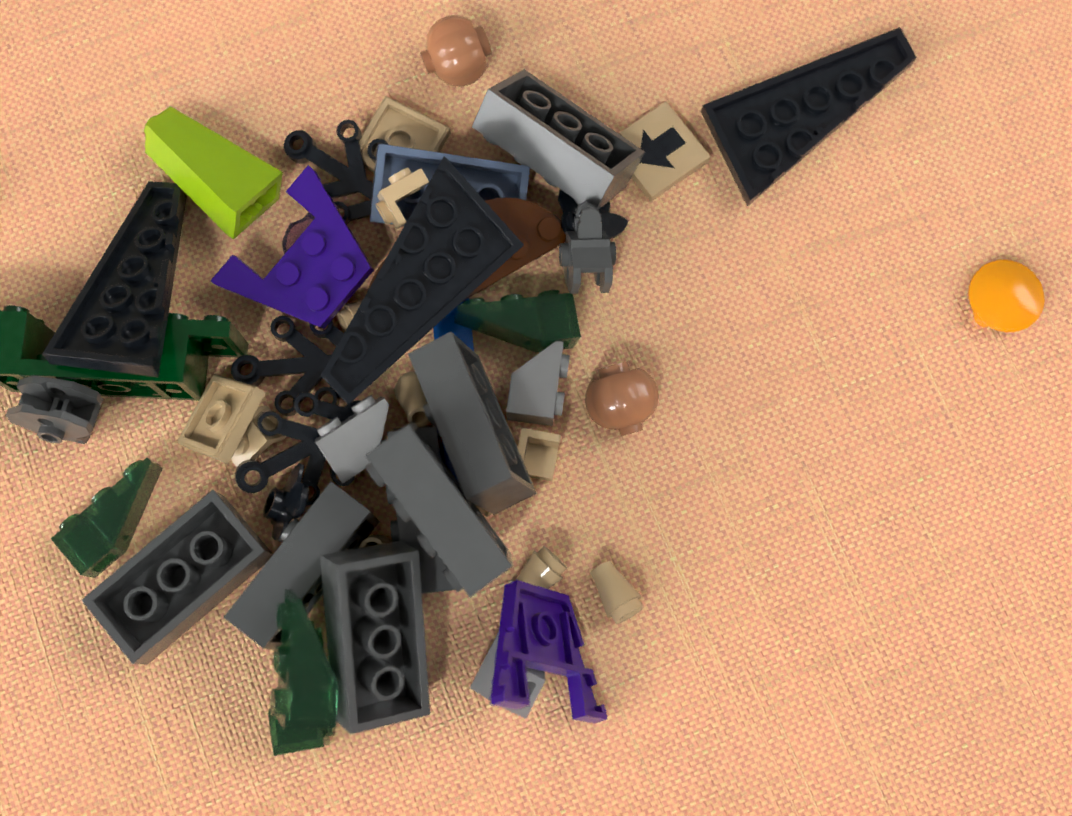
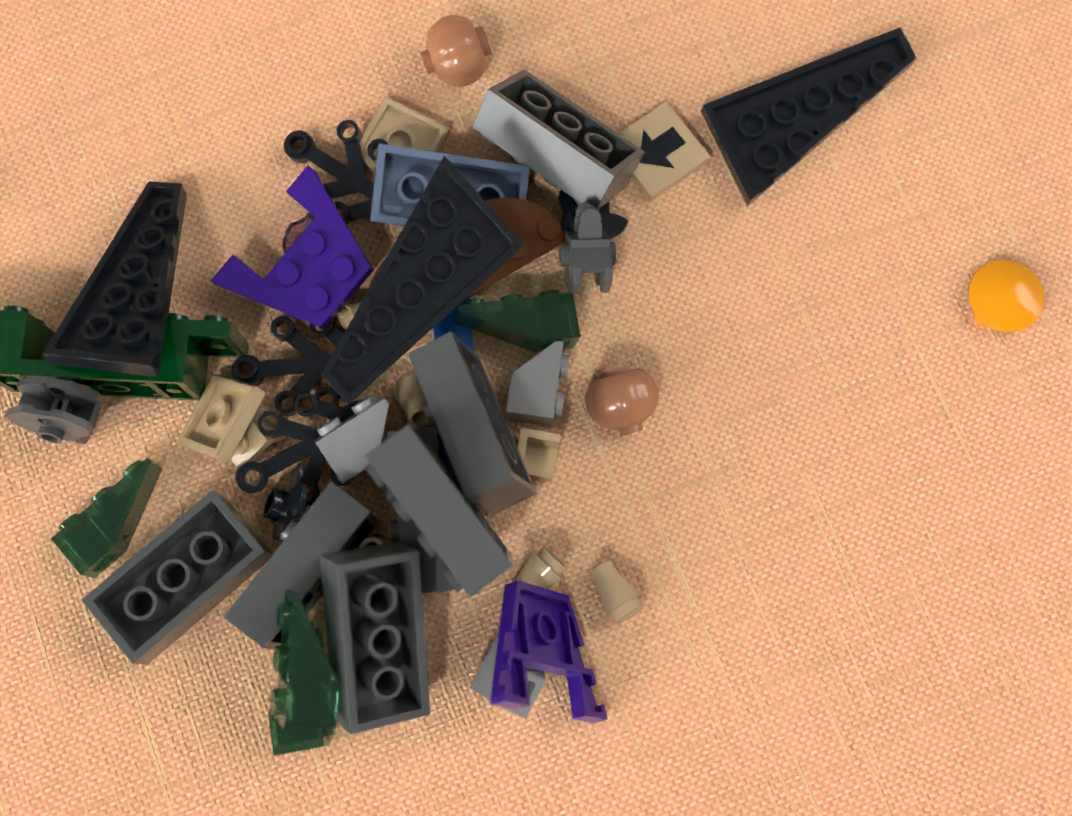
(212, 171): lime slope -> none
(402, 185): tan bracket -> none

